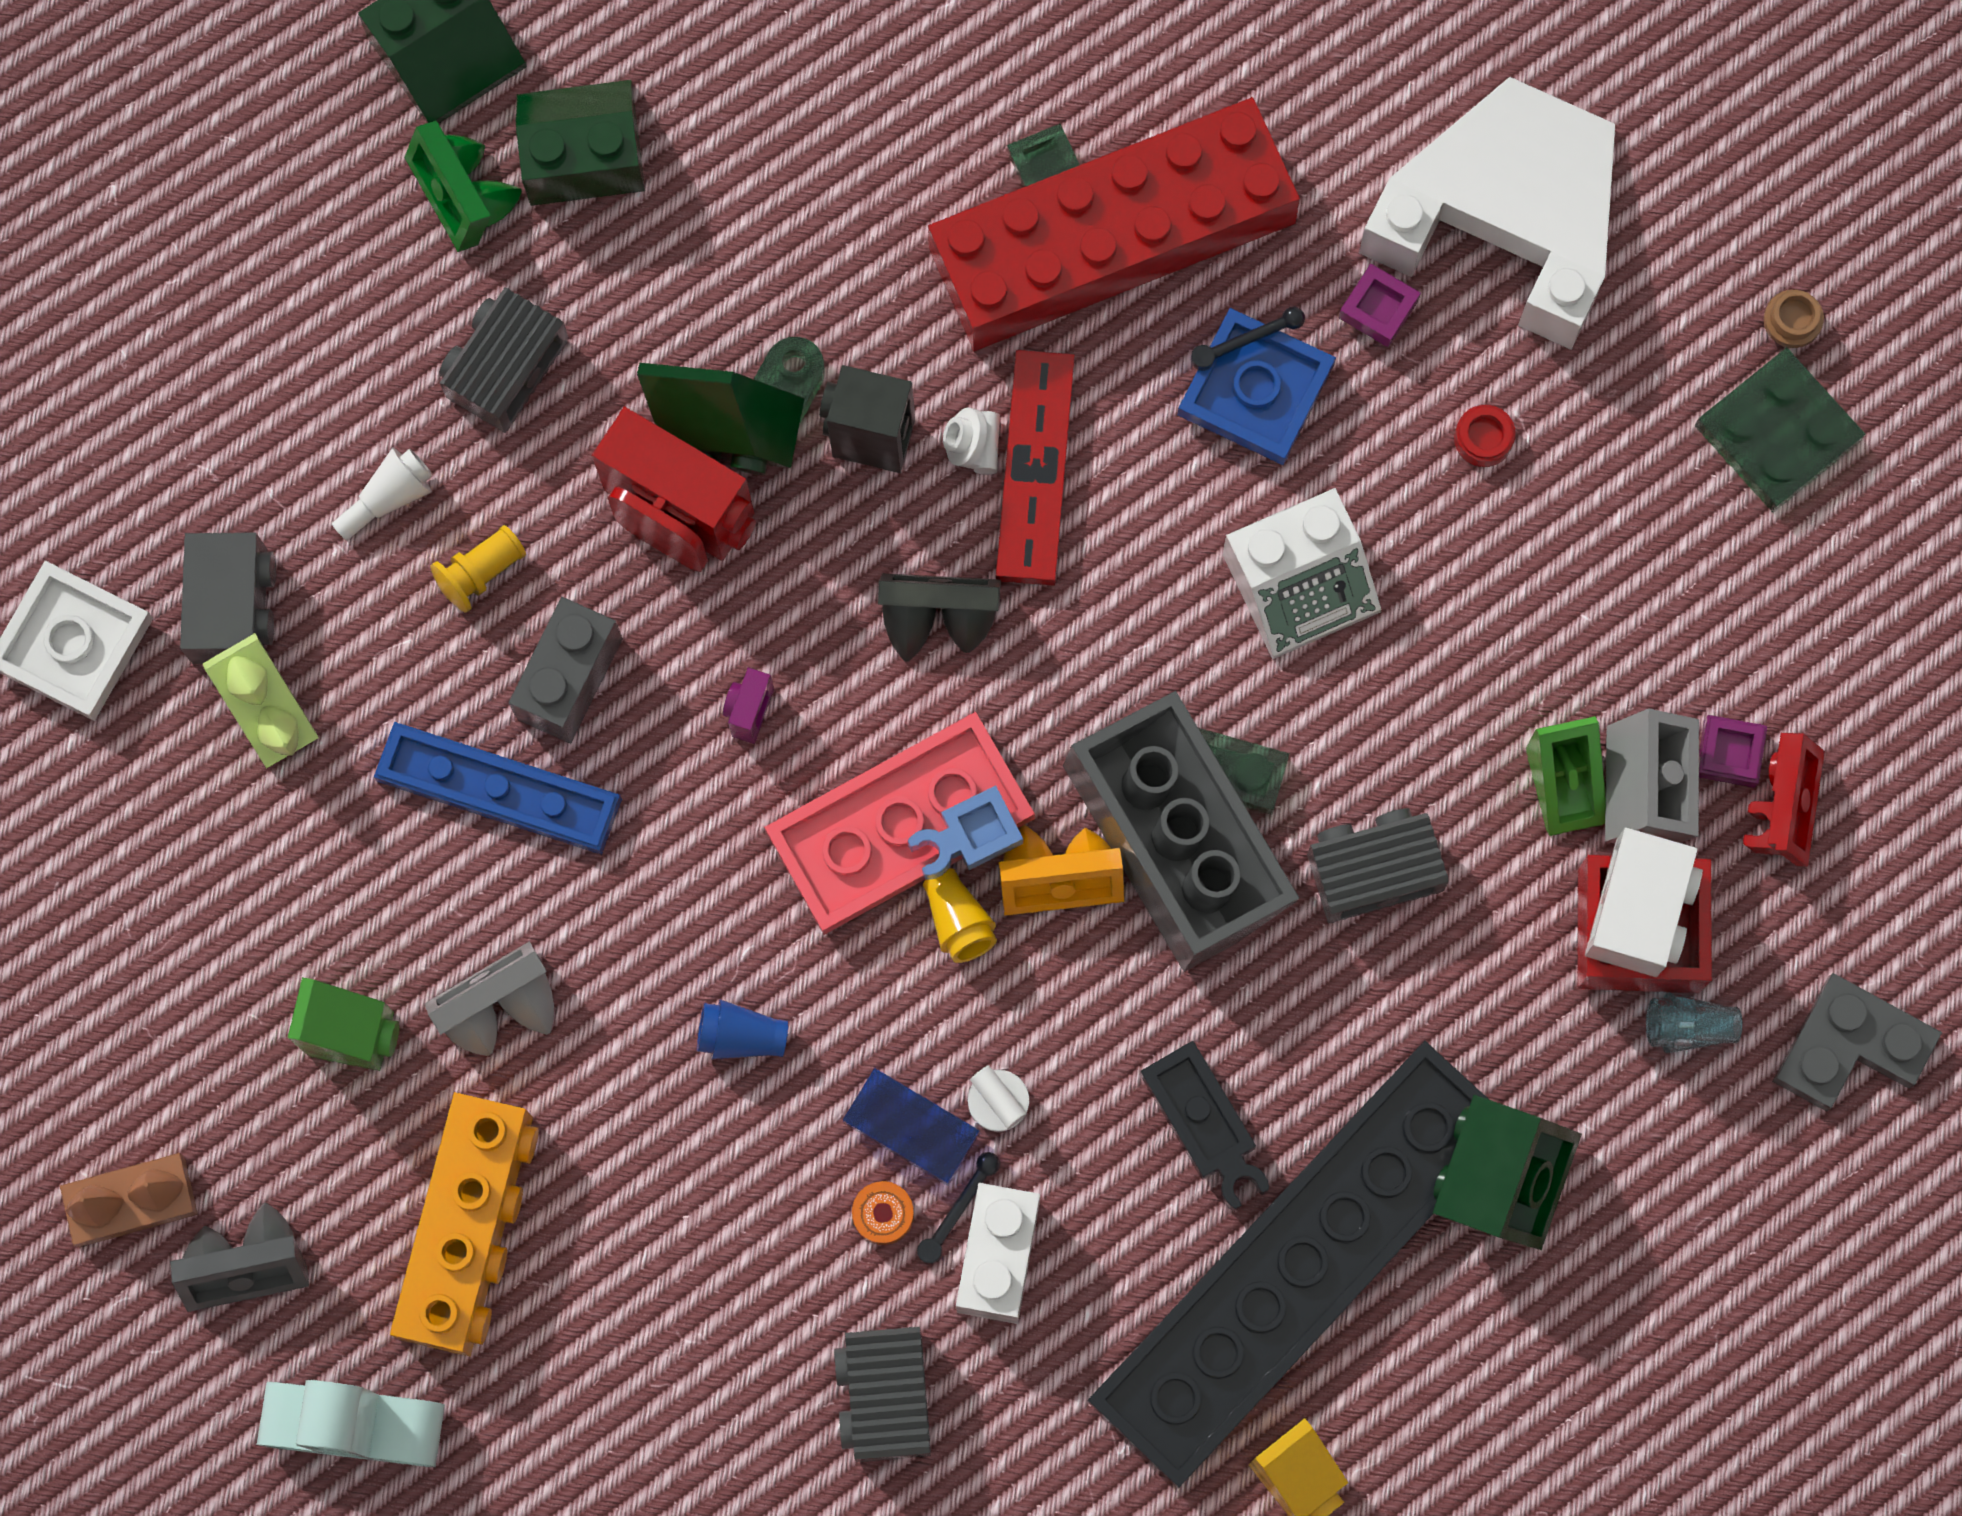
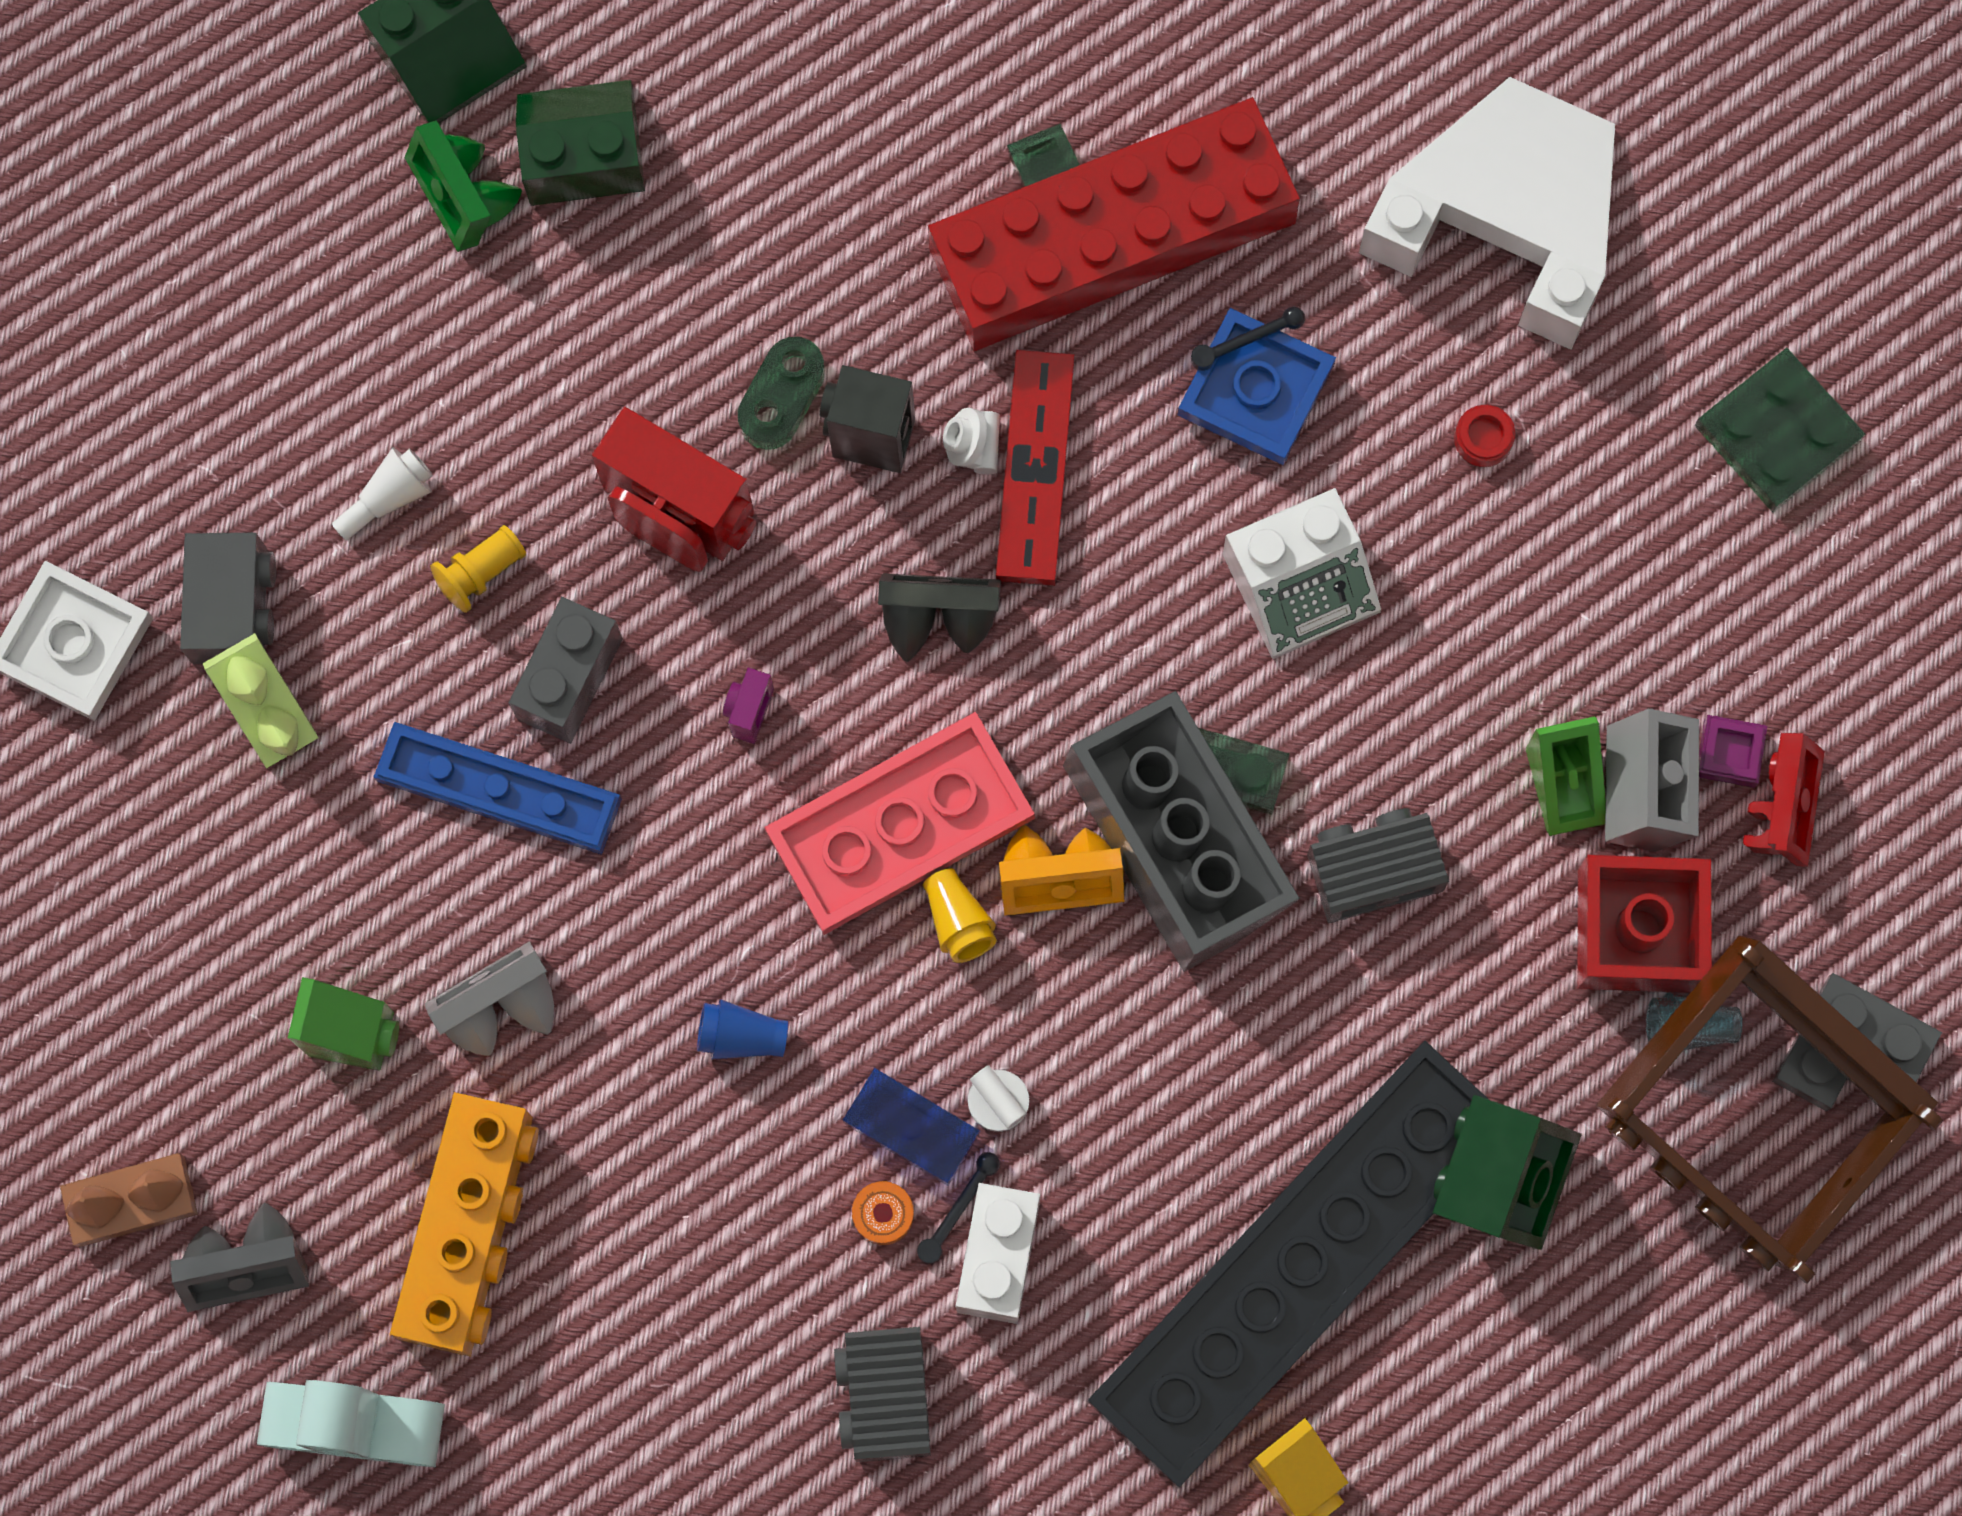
(502, 358): dark grey brick -> none
(724, 414): dark green slope -> none
(975, 830): medium blue plate -> none
(1203, 1120): black plate -> none
(1379, 305): magenta plate -> none
(1643, 903): white brick -> none
(1793, 318): medium nougat plate -> none
(1835, 1039): none -> reddish brown window

